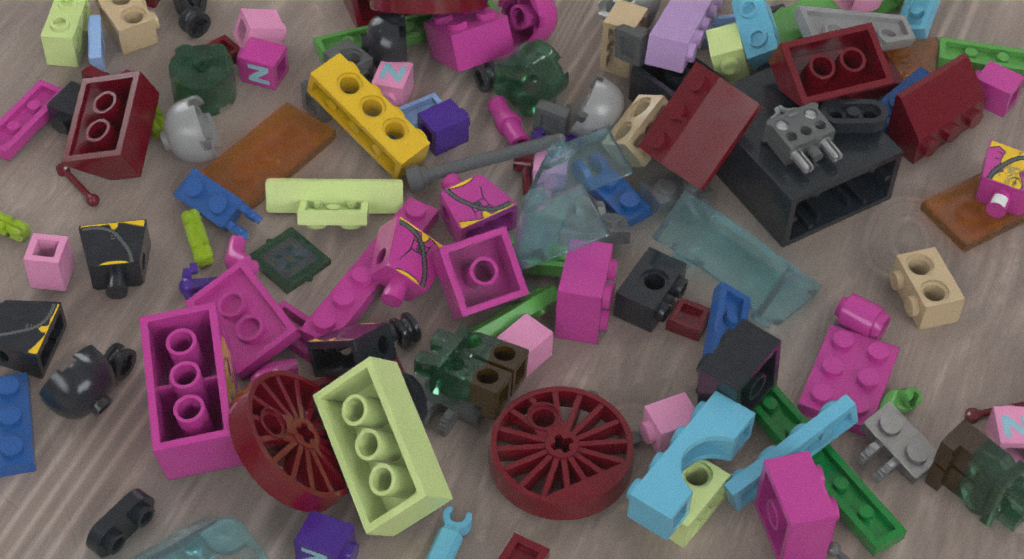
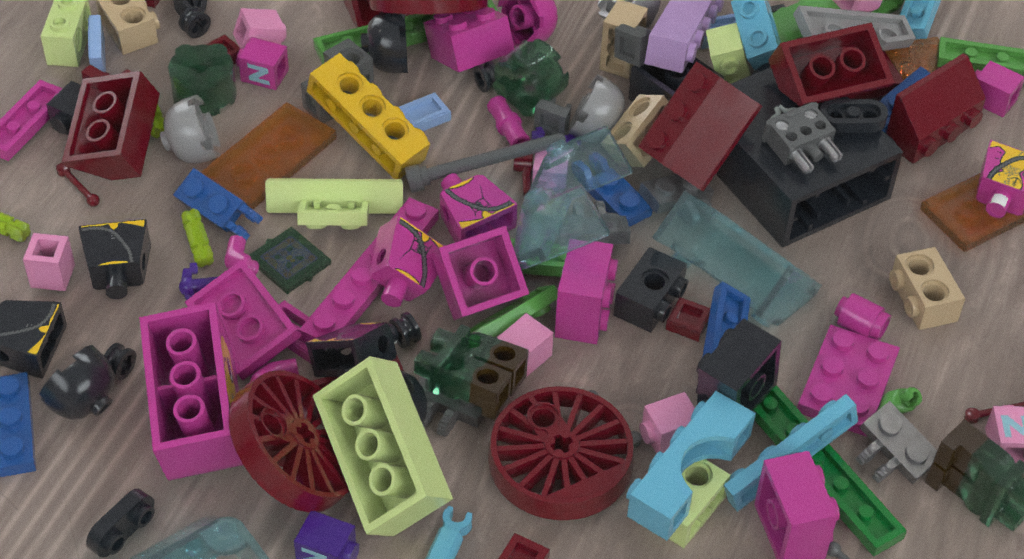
(395, 81): bright pink brick -> none
(444, 126): dark purple brick -> none

